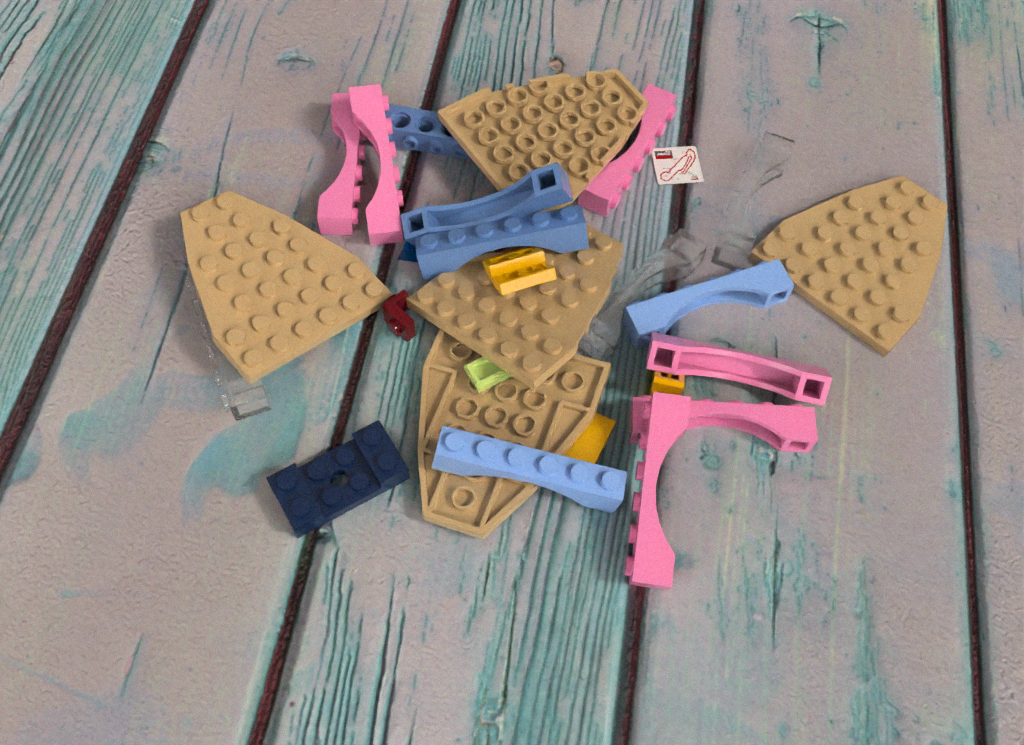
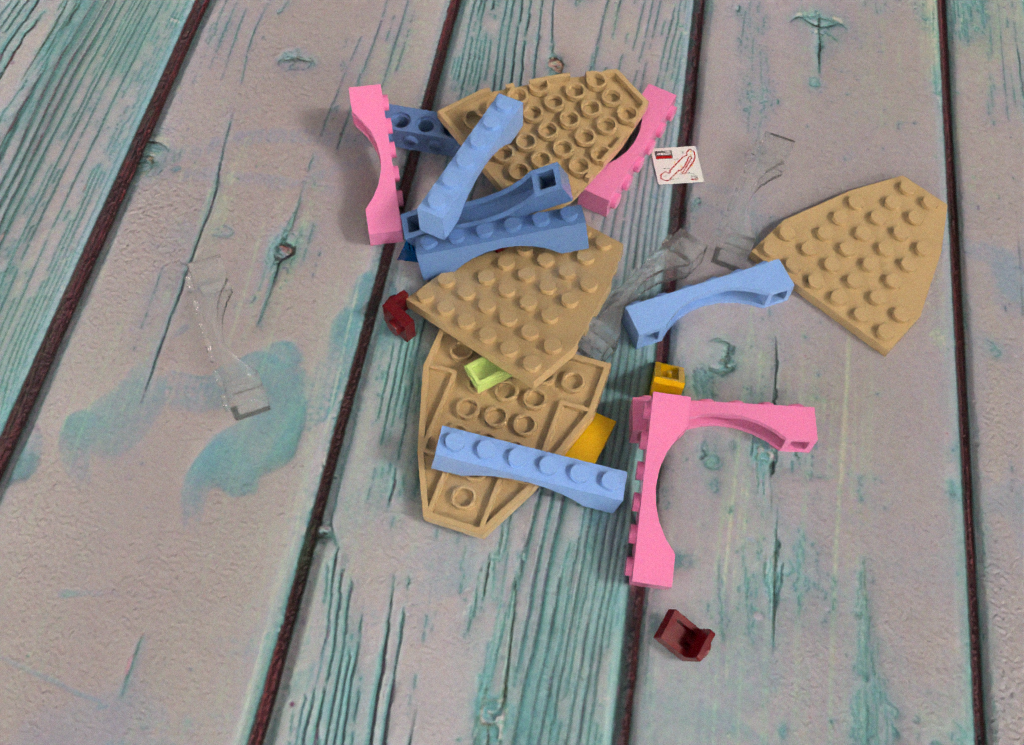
(271, 283): tan wing -> none
(338, 203): bright pink arch -> none
(367, 461): dark blue piece -> none
(447, 197): none -> light blue arch
(519, 269): yellow slope -> none
(684, 637): none -> dark red bracket
(778, 375): bright pink arch -> none

